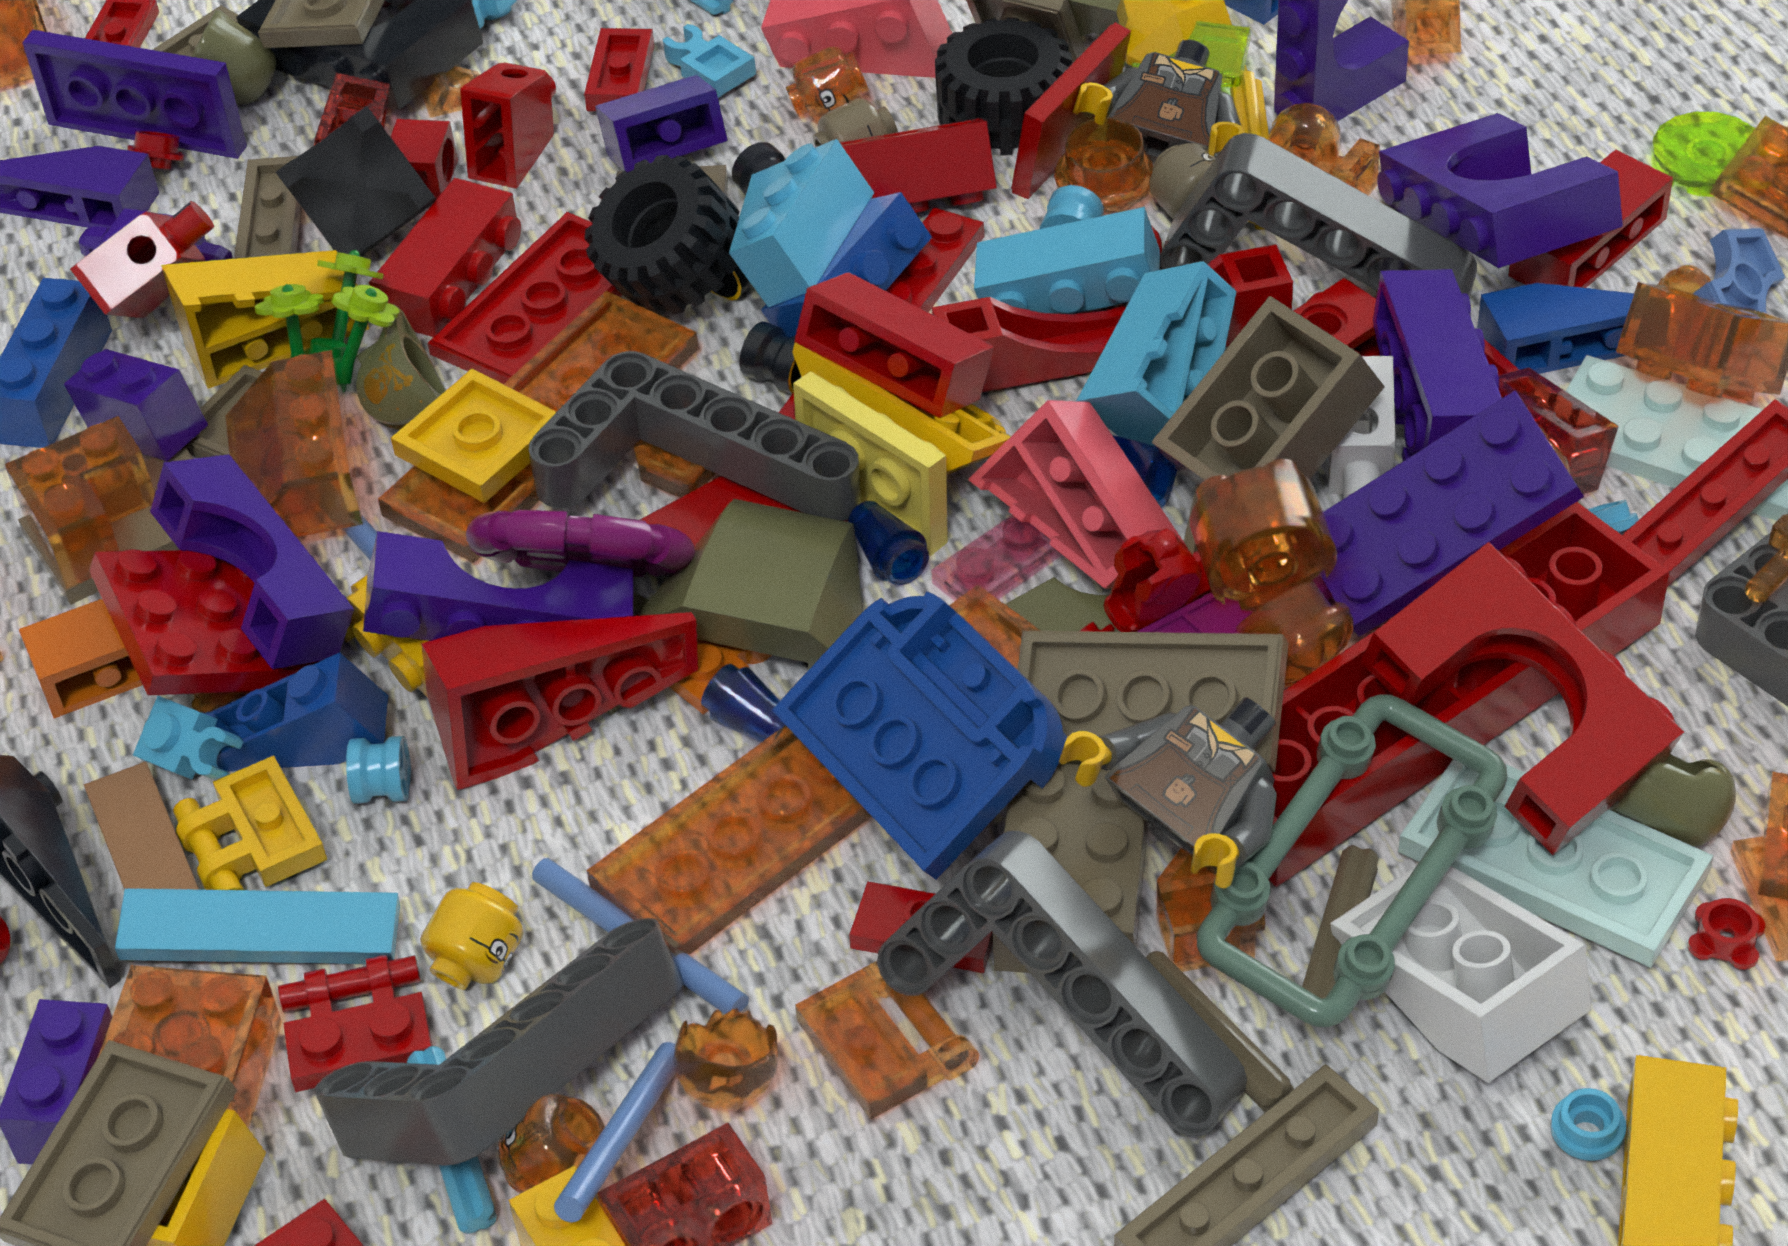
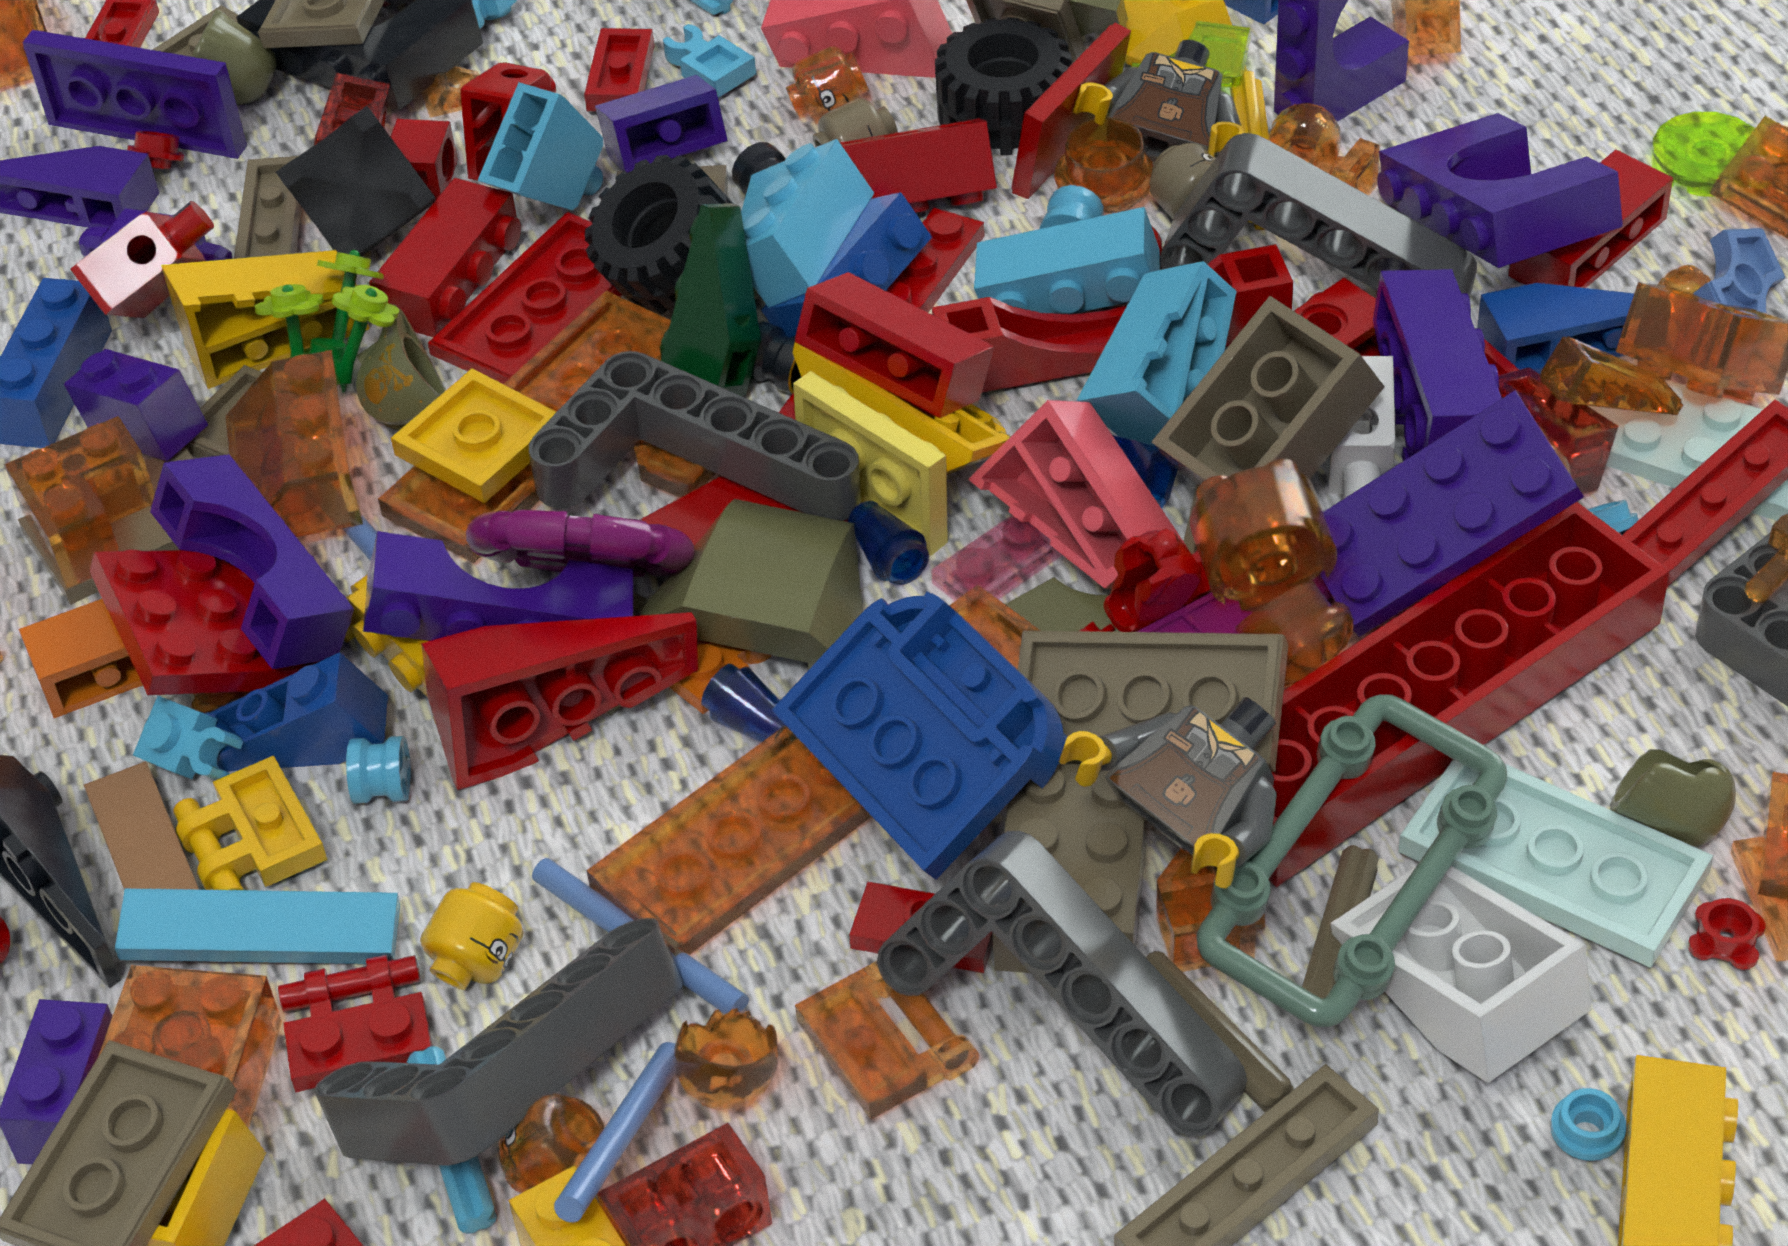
(544, 150): none -> medium azure torso
(715, 312): none -> dark green slope
(1495, 612): red arch -> none
(1598, 379): none -> clear orange slope

